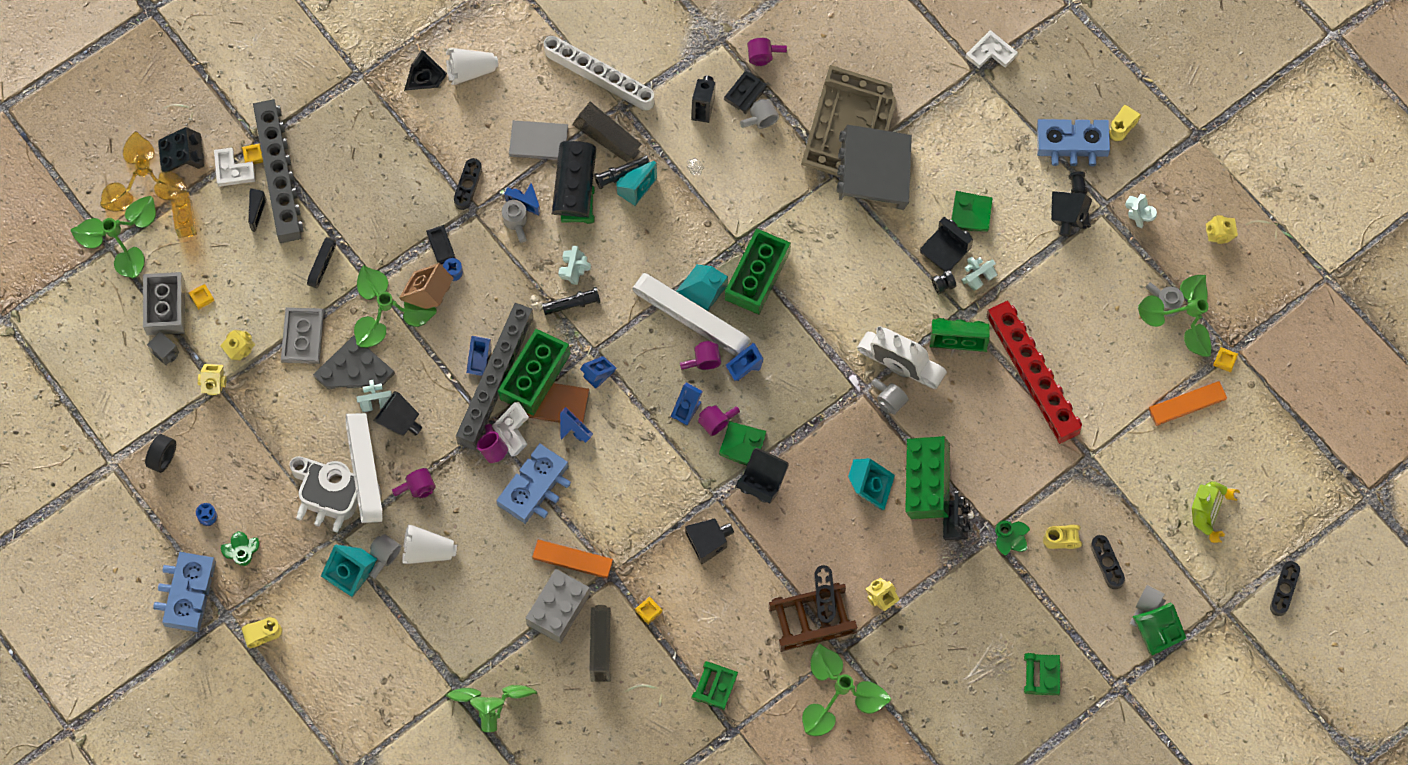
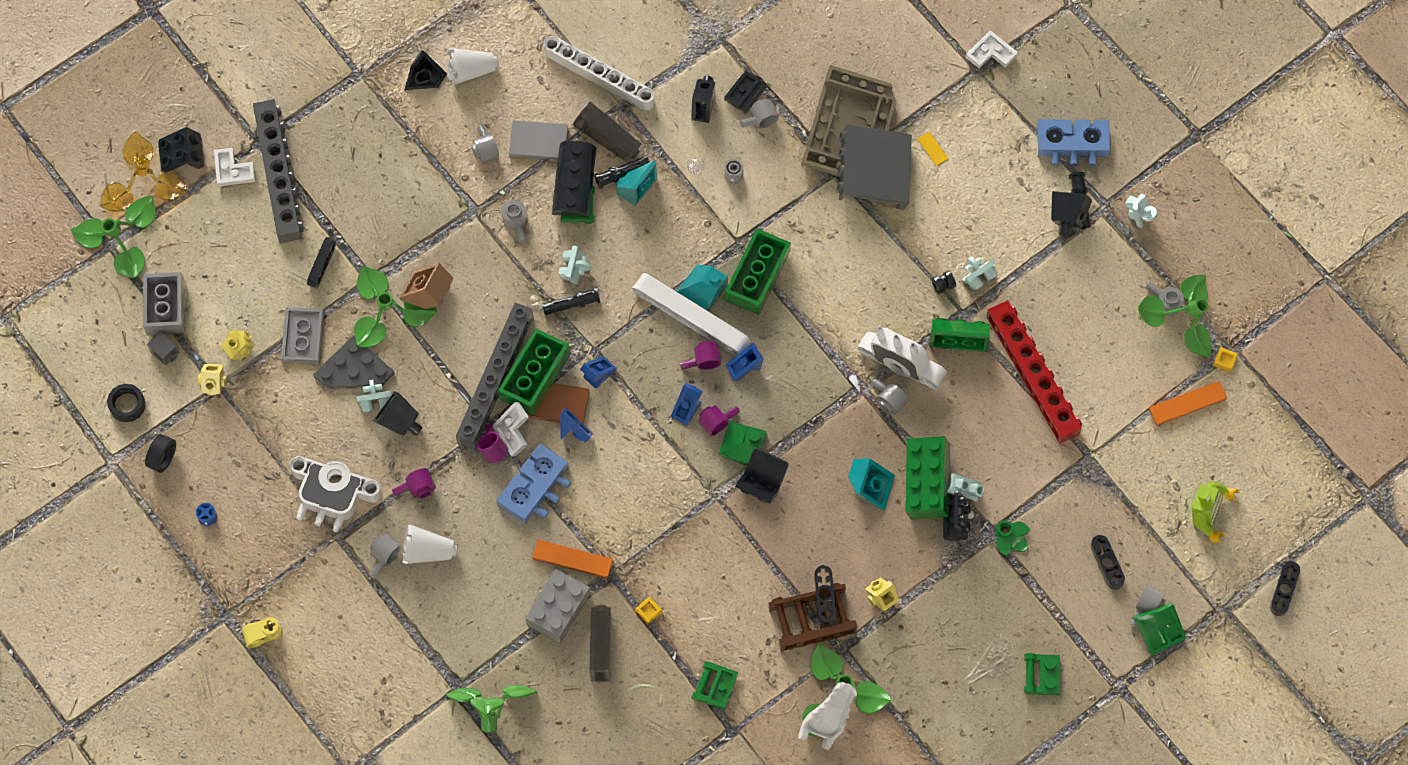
(124, 389): none -> black tyre
(183, 215): clear yellow brick -> none
(187, 592): medium blue piece -> none
(201, 296): yellow tile -> none
(240, 546): green plate -> none
(253, 154): yellow tile -> none
(256, 205): black slope -> none
(348, 568): teal slope -> none
(363, 468): white beam -> none
(440, 244): black tile -> none
(456, 272): blue wheel -> none
(469, 191): black beam -> none
(478, 355): blue slope -> none
(485, 146): none -> light grey piece
(528, 199): blue slope -> none
(708, 538): black torso -> none
(733, 175): none -> light grey wheel
(761, 51): magenta piece -> none
(830, 716): none -> white animal
(932, 148): none -> yellow sticker
(947, 245): black bracket -> none
(969, 488): none -> light aqua hips
(971, 211): green plate -> none
(1067, 537): light yellow piece -> none
(1123, 123): light yellow piece -> none
(1221, 229): light yellow brick -> none

